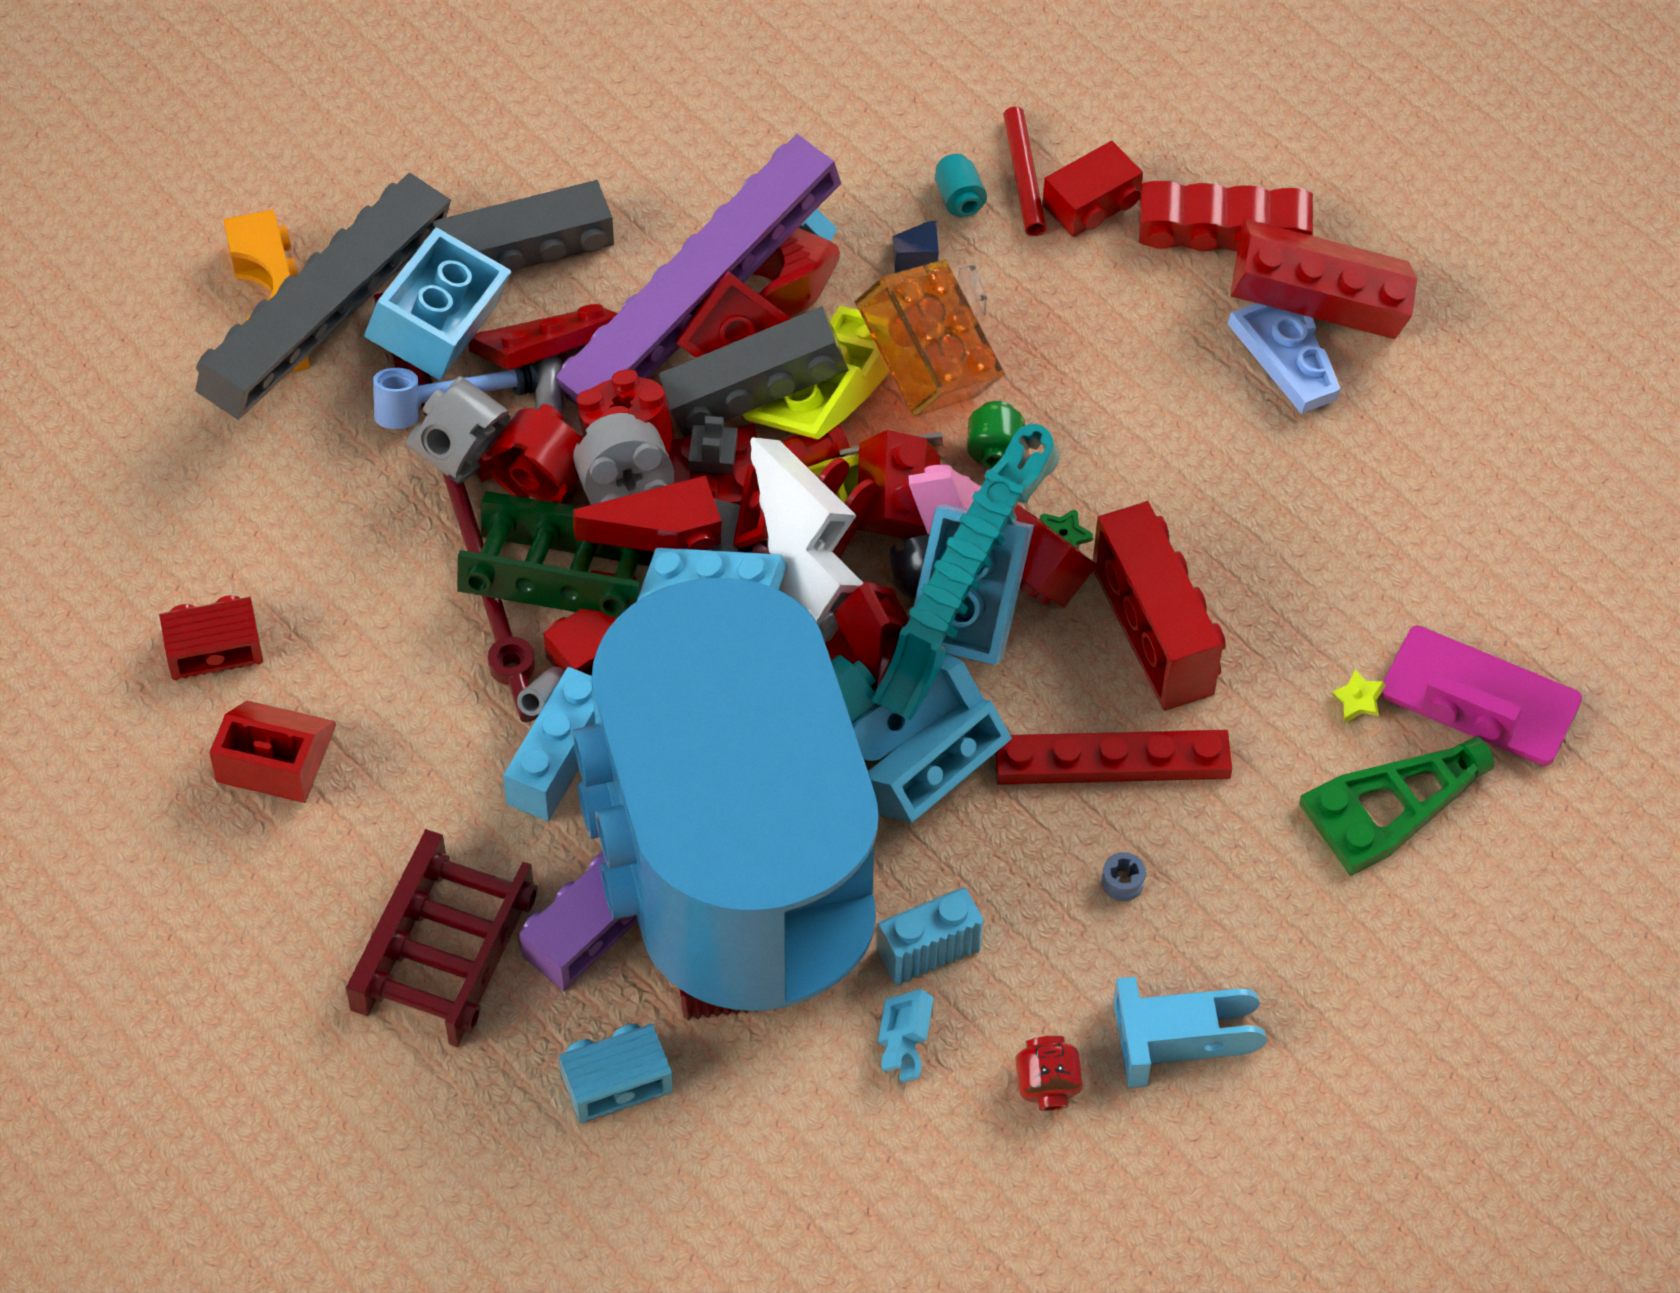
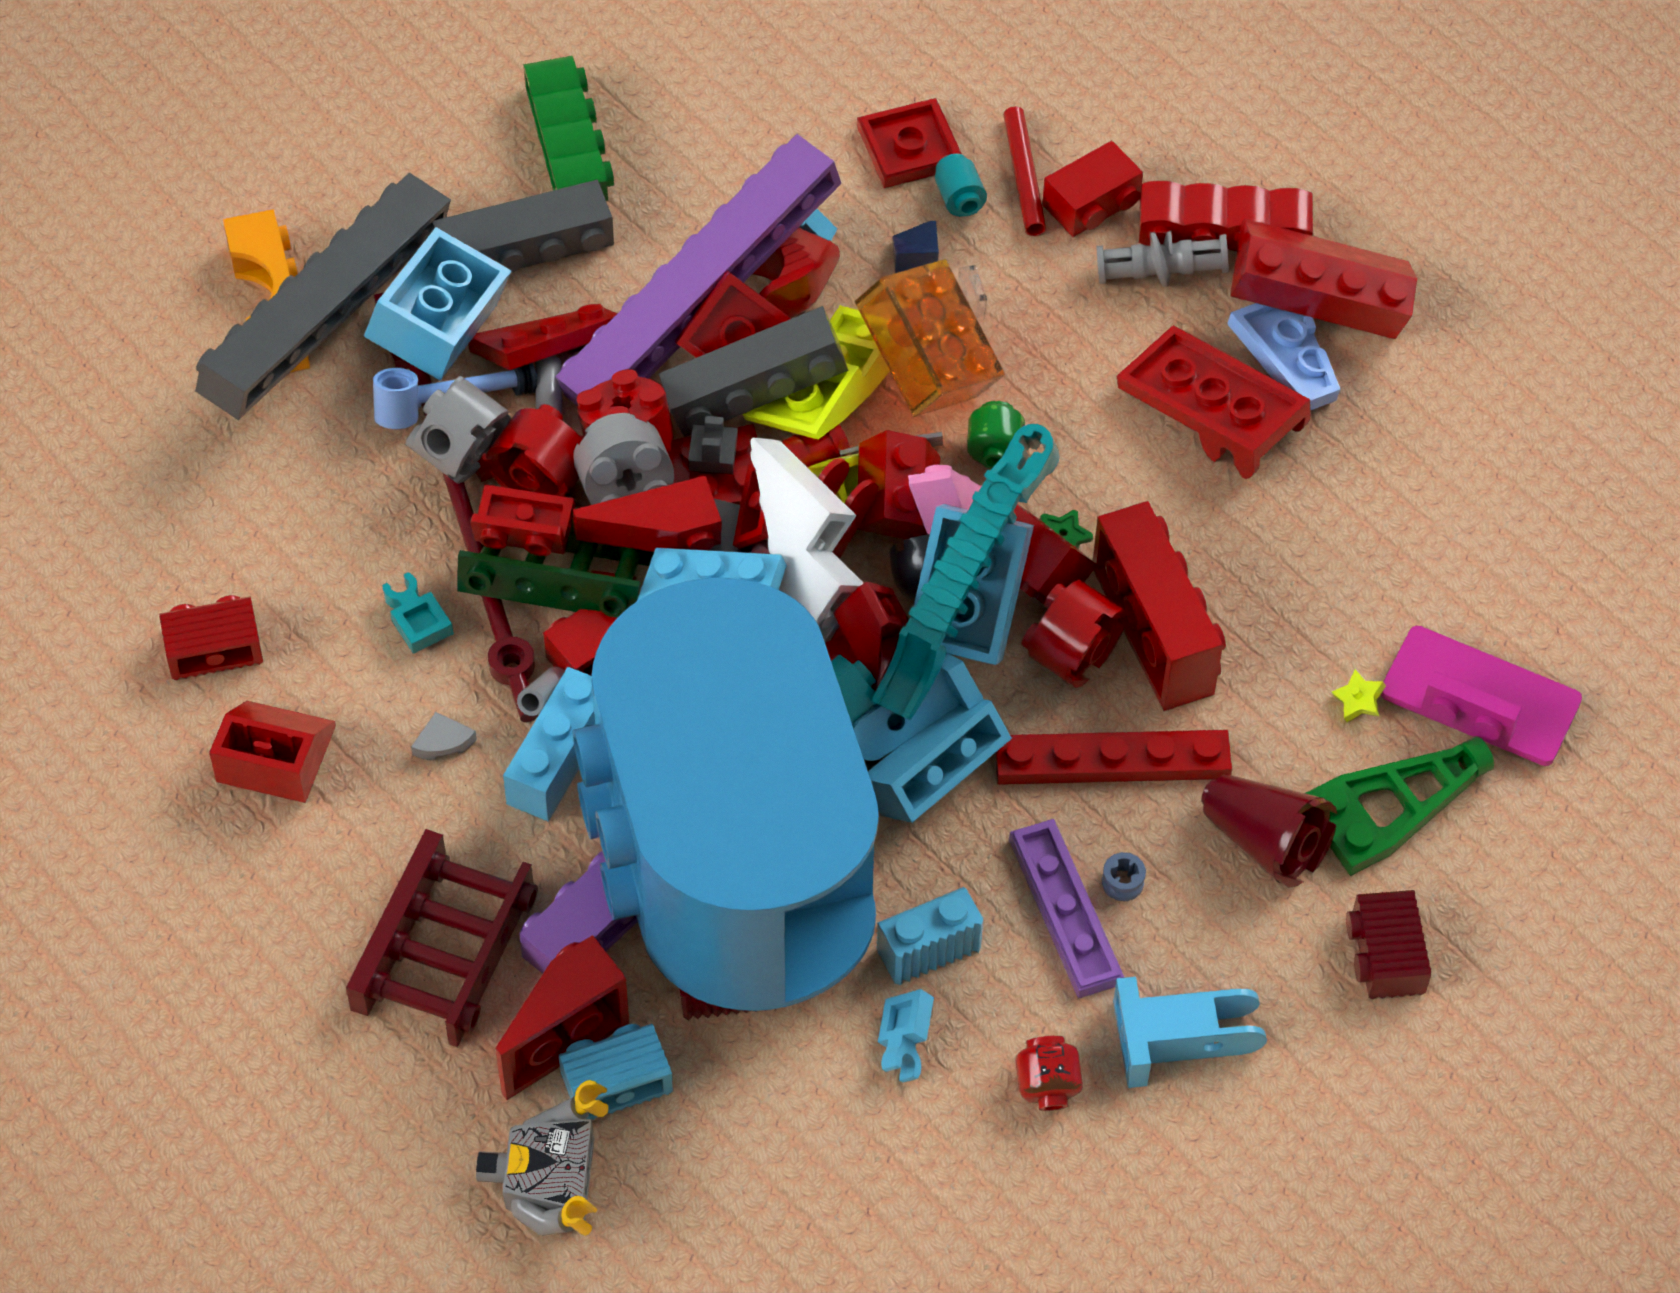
(415, 617): none -> teal plate
(442, 737): none -> light grey tile
(523, 520): none -> red bracket
(549, 1165): none -> torso
(565, 124): none -> green brick
(573, 1001): none -> red slope
(907, 141): none -> red tile
(1066, 908): none -> medium lavender tile
(1075, 631): none -> red brick
(1162, 259): none -> light grey piece
(1216, 397): none -> red hinge
(1272, 824): none -> dark red cone
(1390, 944): none -> dark red brick

